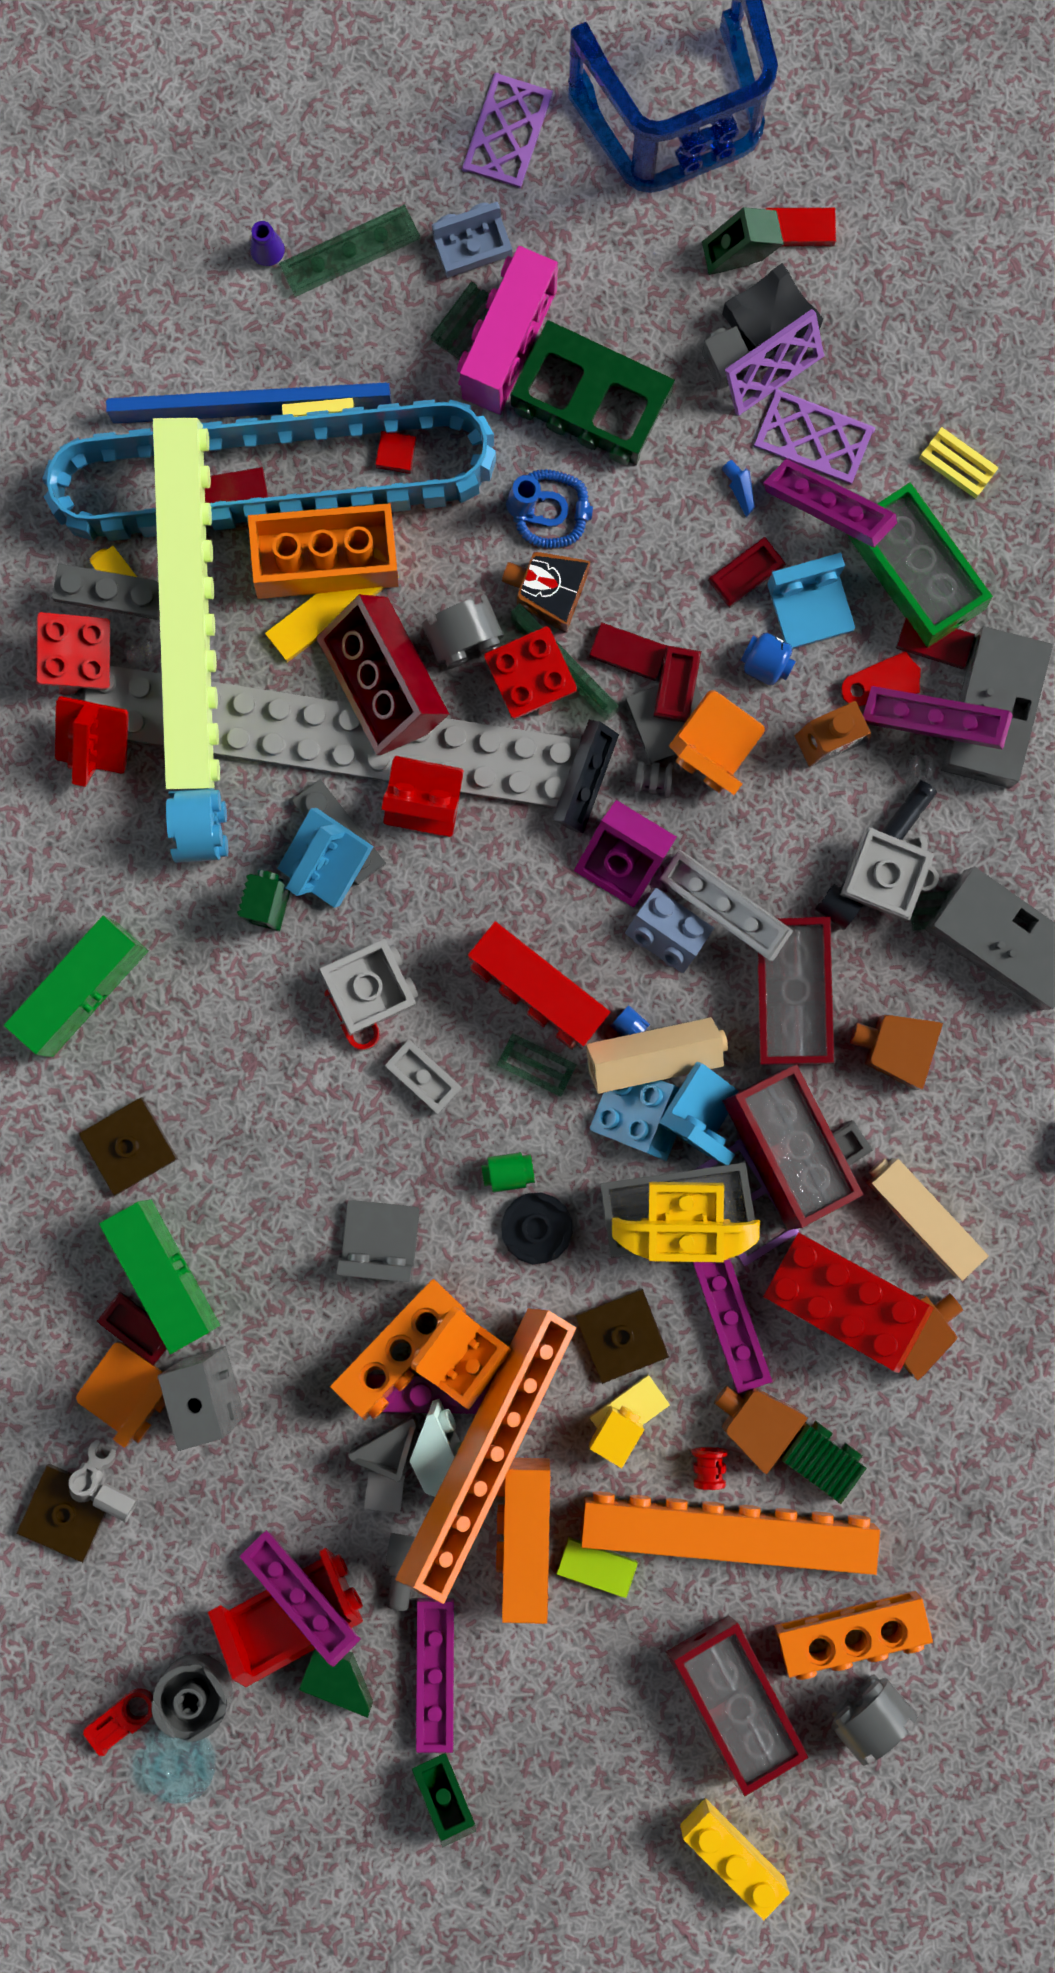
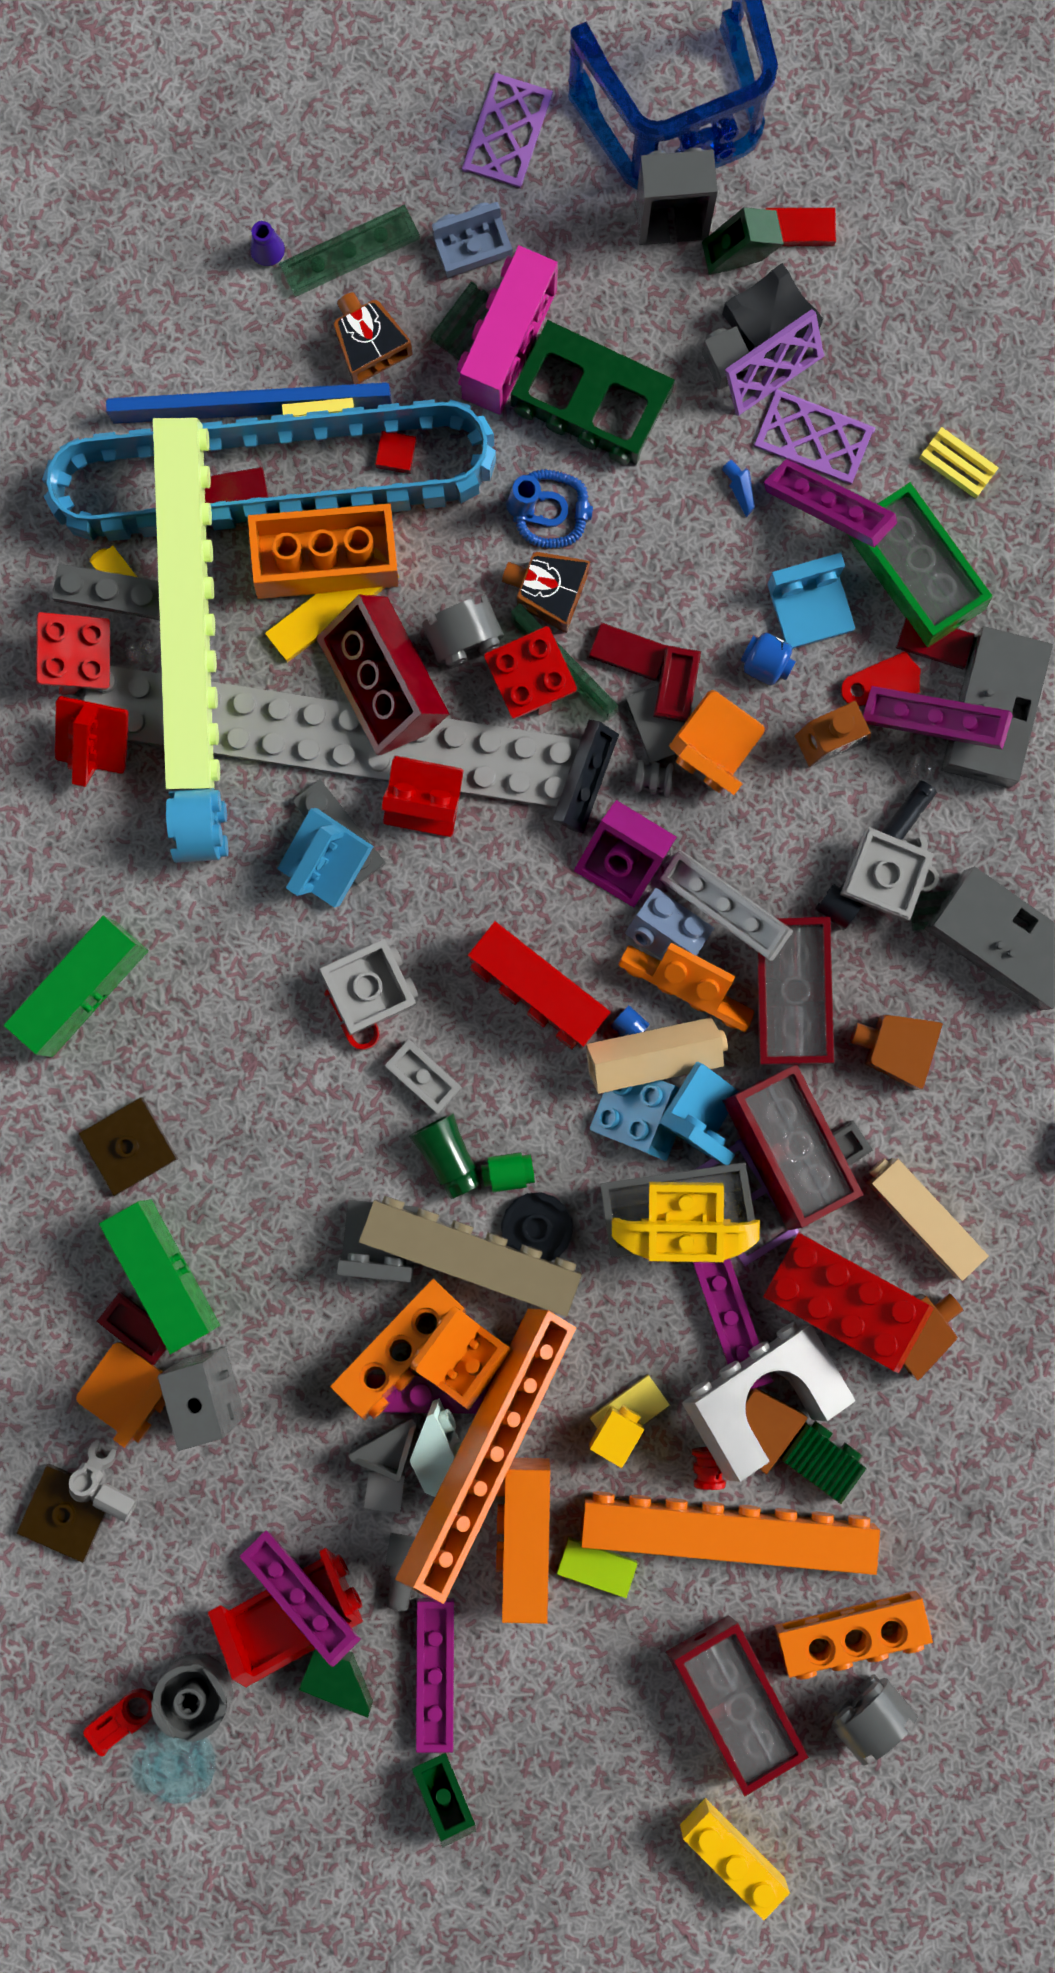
(264, 900): dark green brick -> none
(369, 338): none -> torso
(447, 1155): none -> dark green plant
(470, 1256): none -> dark tan brick
(564, 1078): clear green tile -> none
(622, 1336): dark brown plate -> none
(677, 181): none -> dark grey piece
(690, 979): none -> orange bracket
(720, 1406): none -> arch
(746, 572): dark red tile -> none

